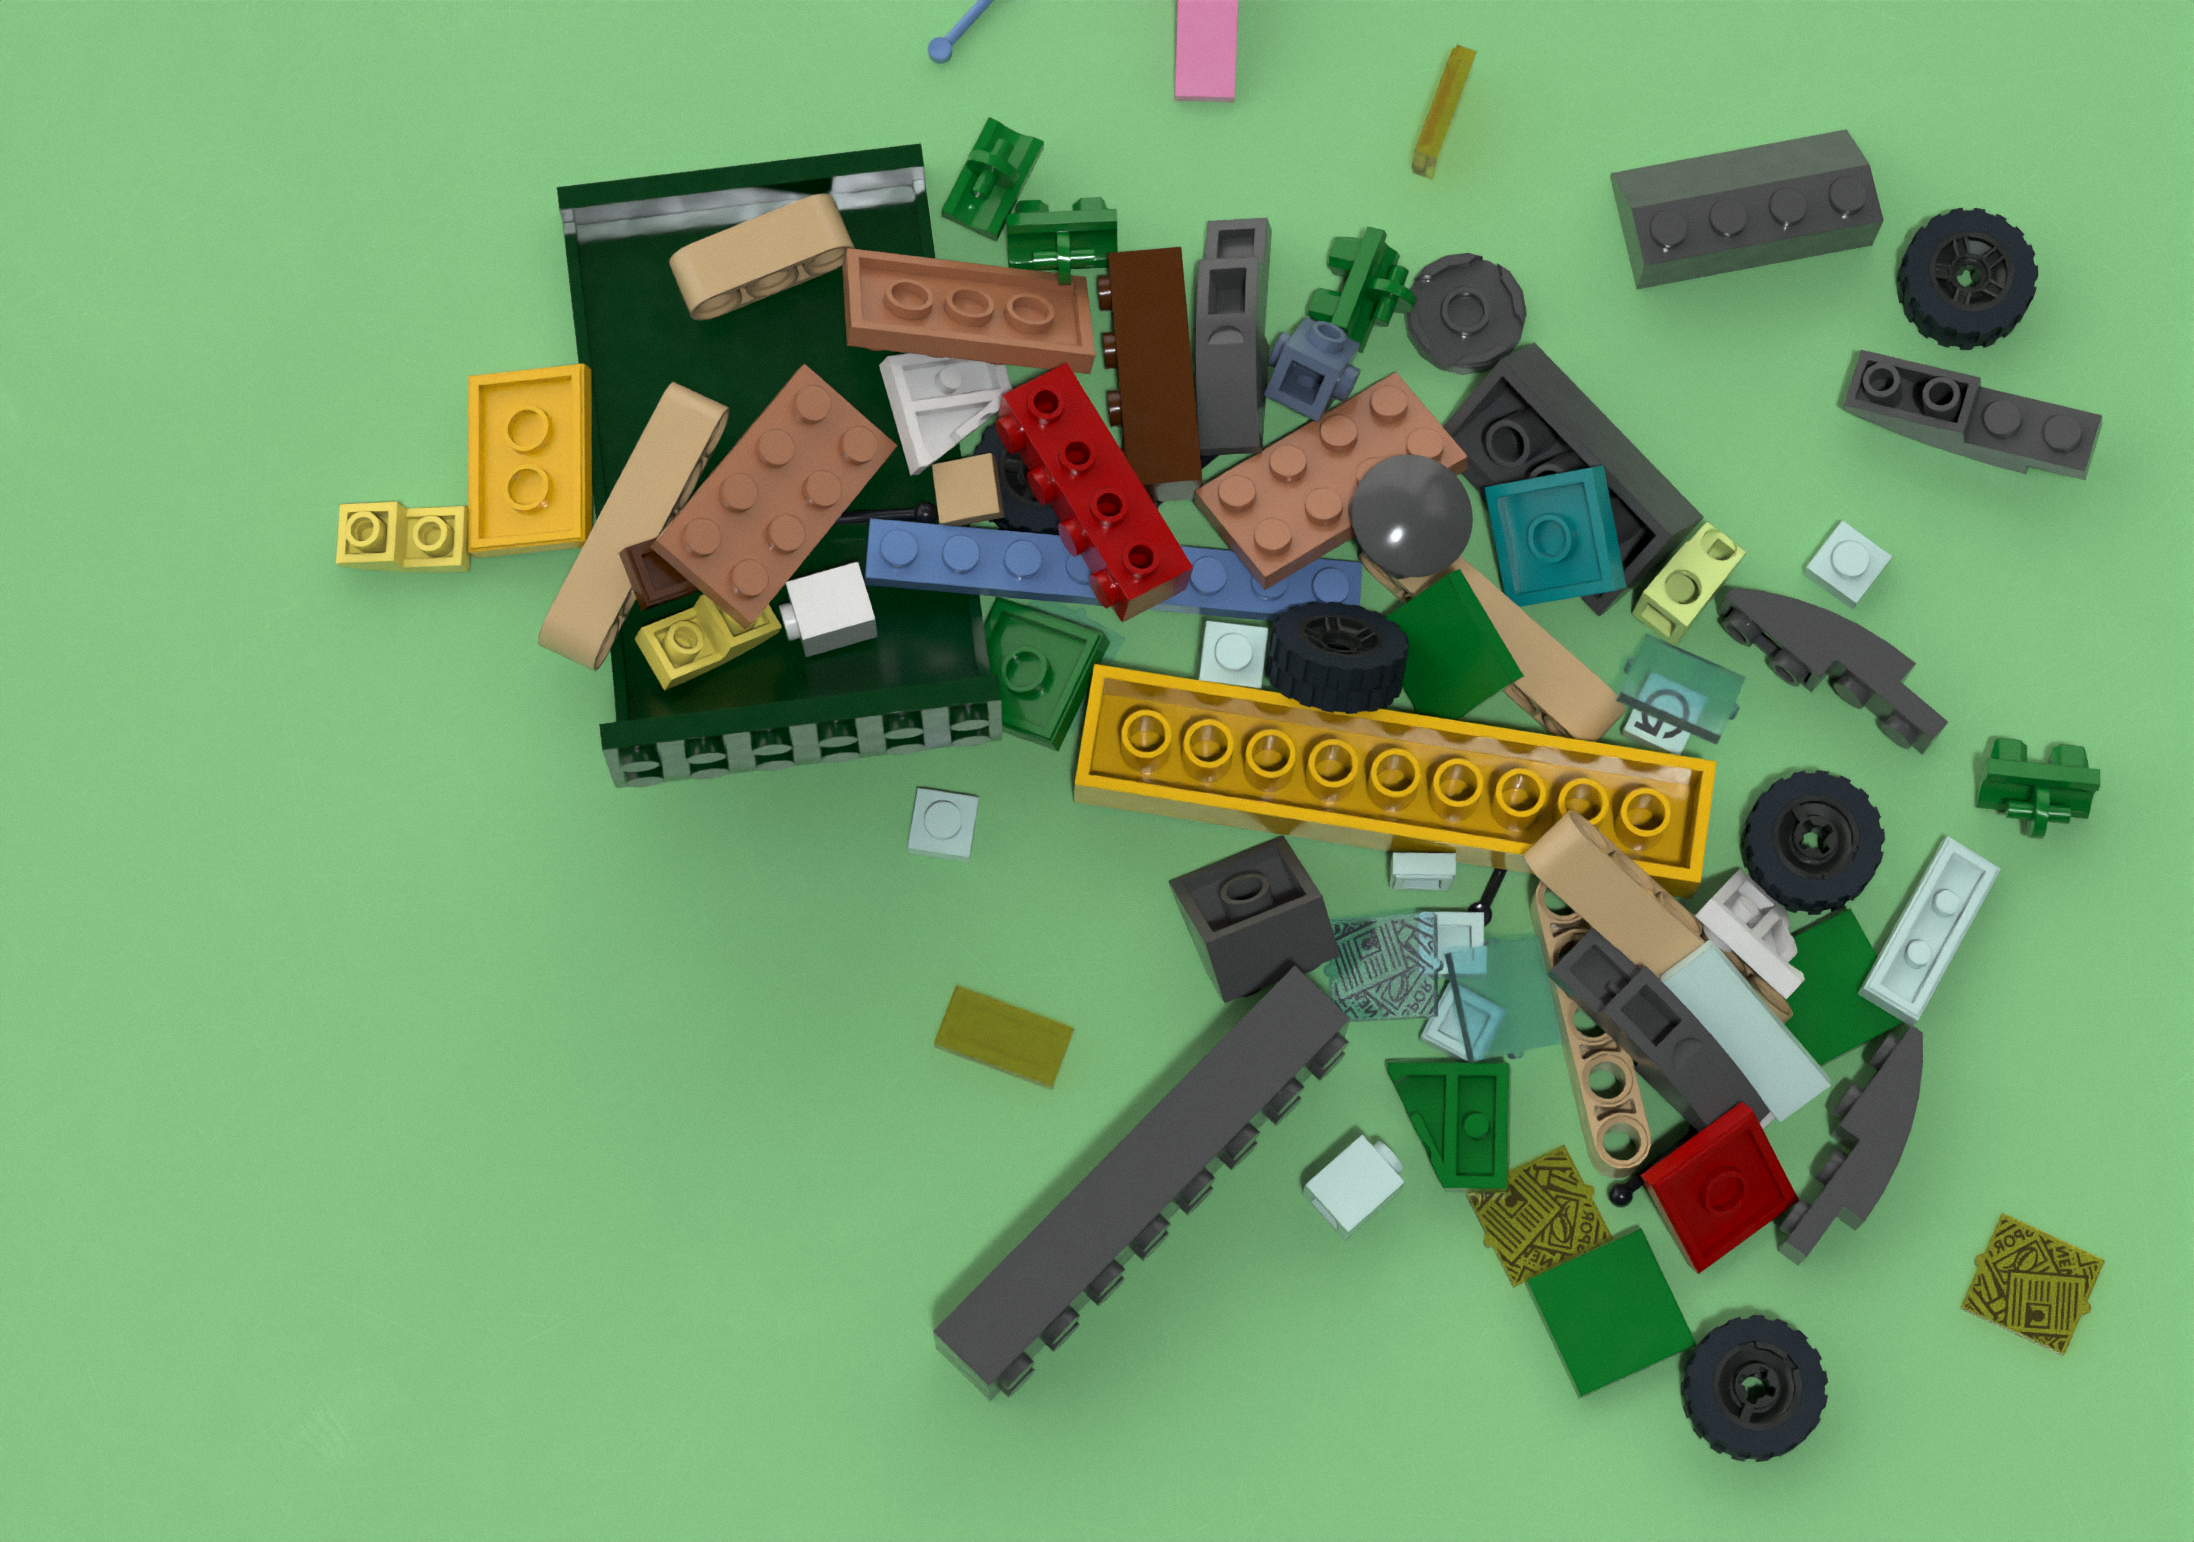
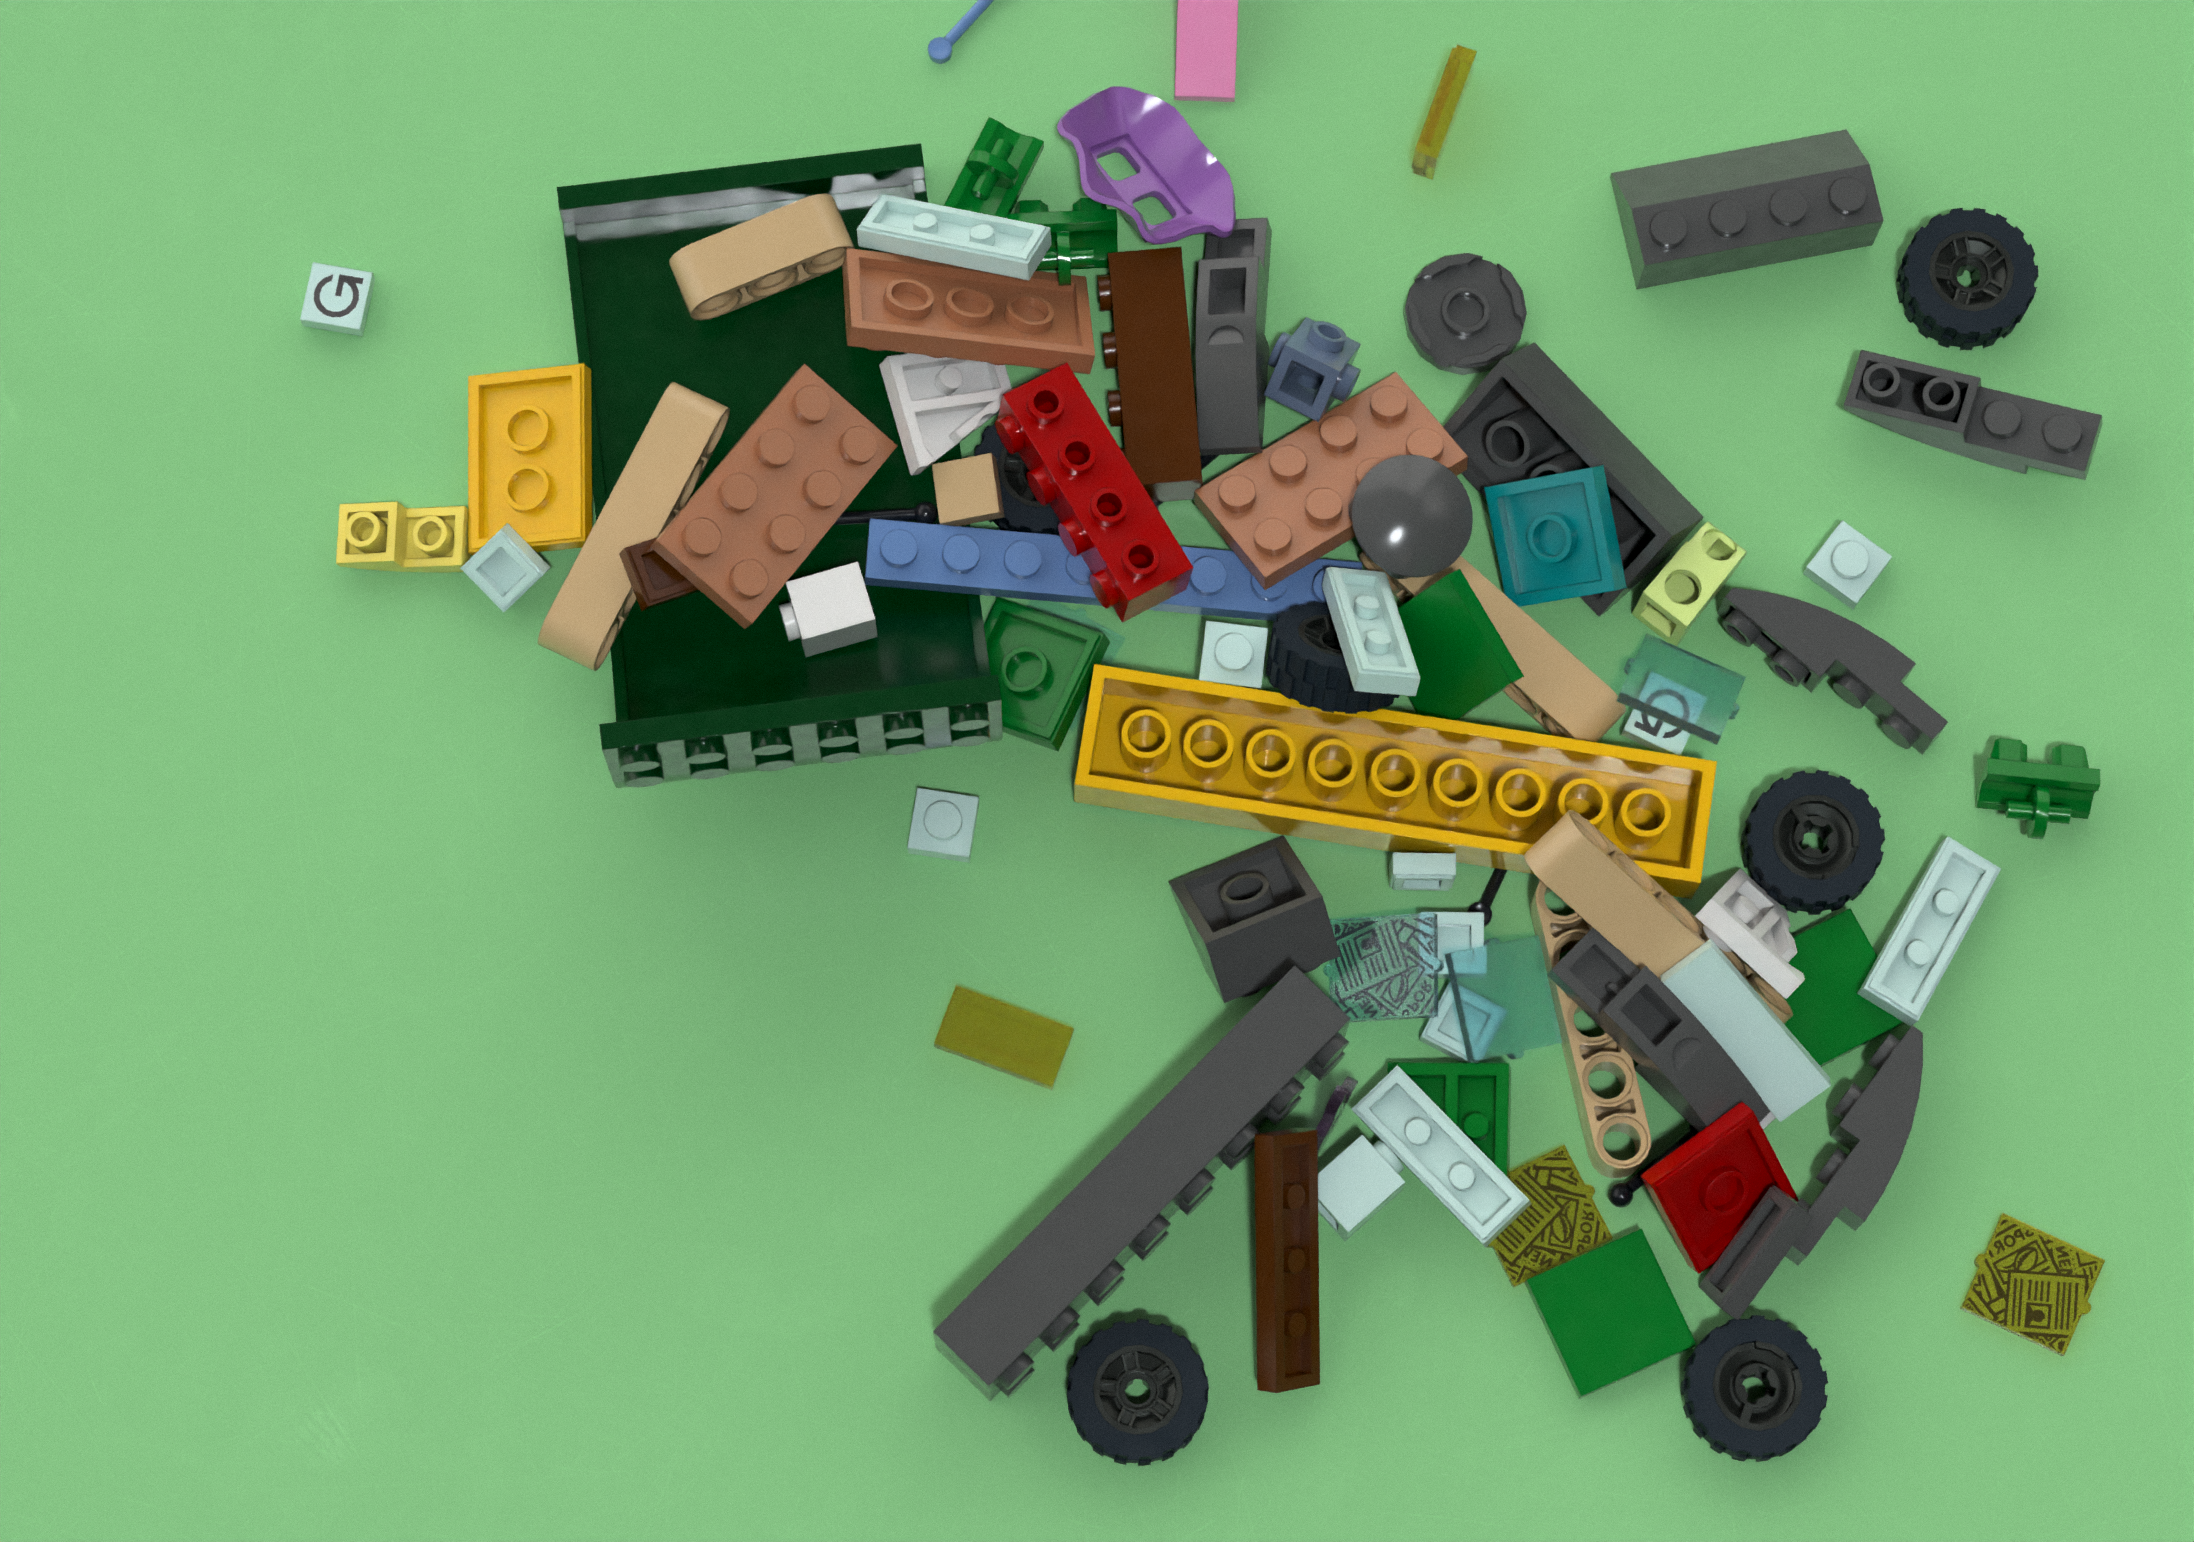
(337, 299): none -> light aqua tile
(505, 567): none -> light aqua tile
(700, 641): light yellow slope -> none
(954, 236): none -> light aqua tile
(1164, 154): none -> medium lavender piece
(1169, 1372): none -> black wheel
(1287, 1259): none -> reddish brown plate
(1334, 1110): none -> clear purple piece
(1370, 631): none -> light aqua tile
(1372, 287): green hips -> none
(1441, 1156): none -> light aqua tile
(1755, 1252): none -> dark grey tile

